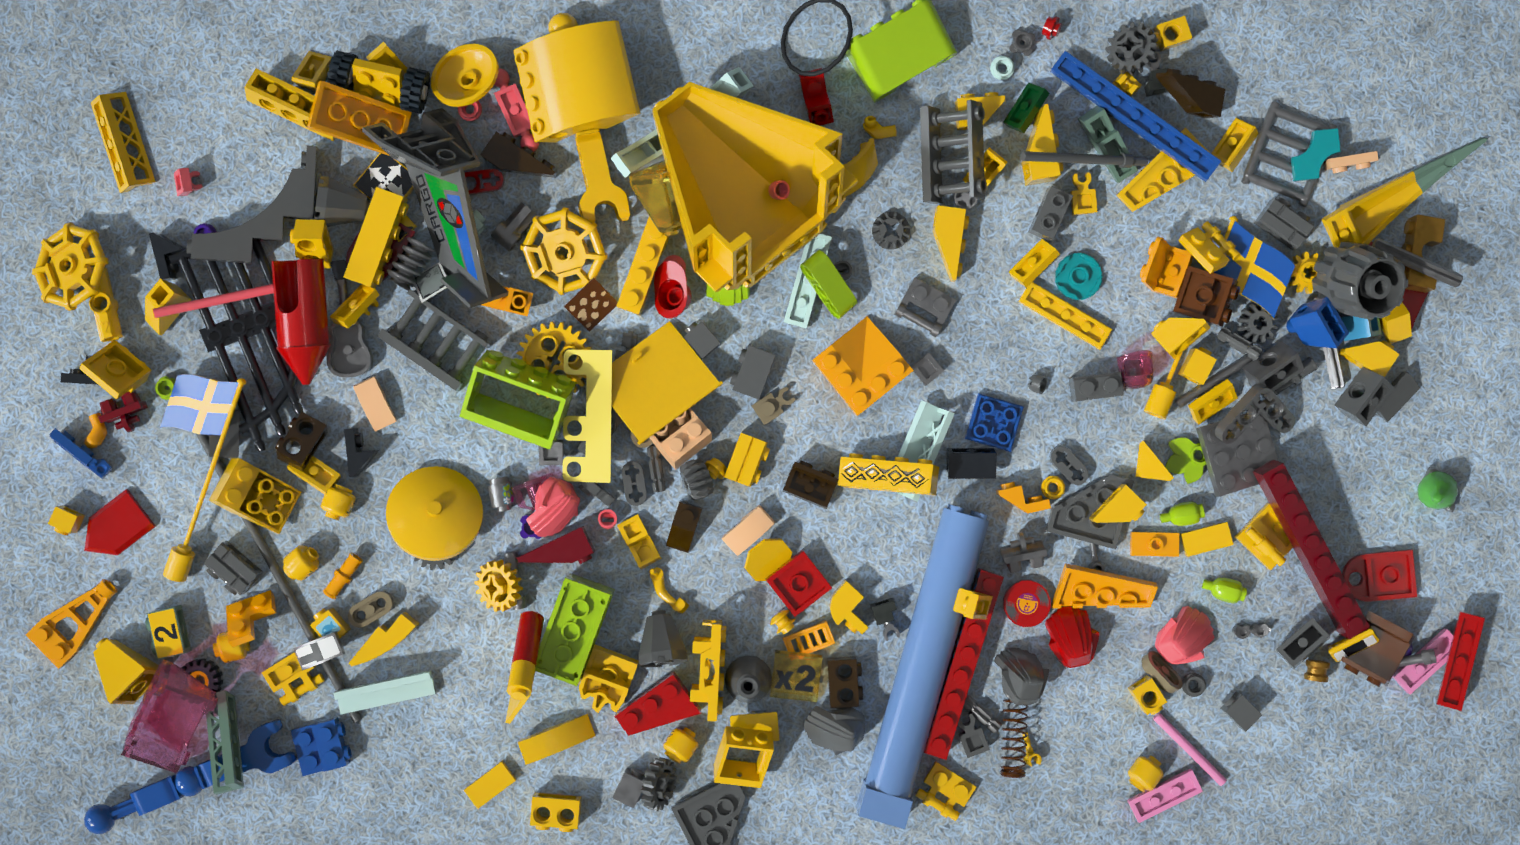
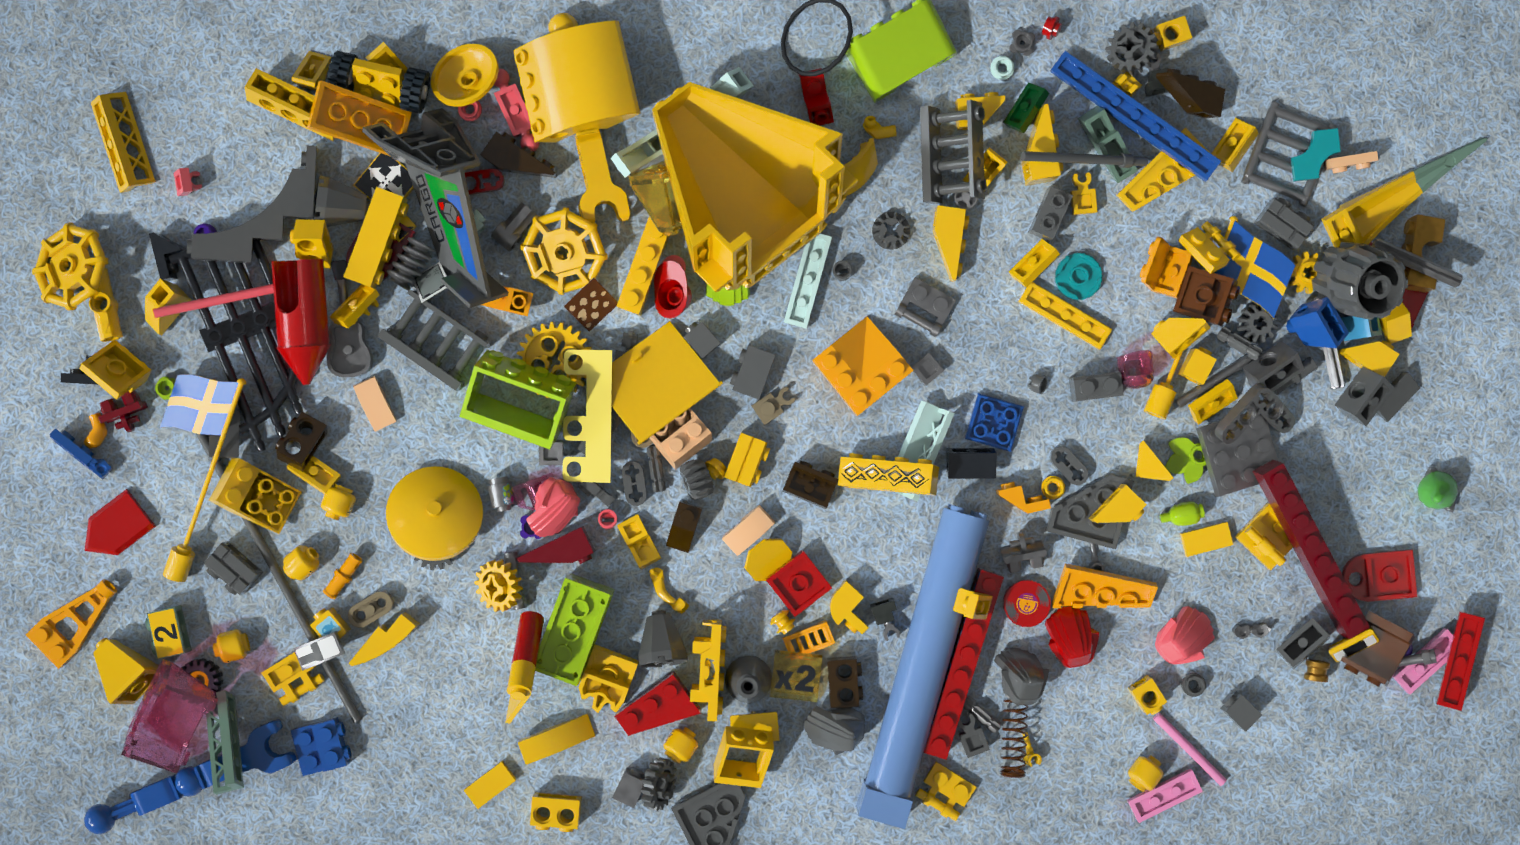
(66, 520): yellow plate -> none
(244, 613): light orange plate -> none
(355, 458): black slope -> none
(385, 692): light aqua fence -> none
(779, 190): coral hinge -> none
(828, 284): lime beam -> none
(1154, 544): light orange plate -> none
(1161, 672): dark tan plate -> none
(1226, 589): lime plant -> none

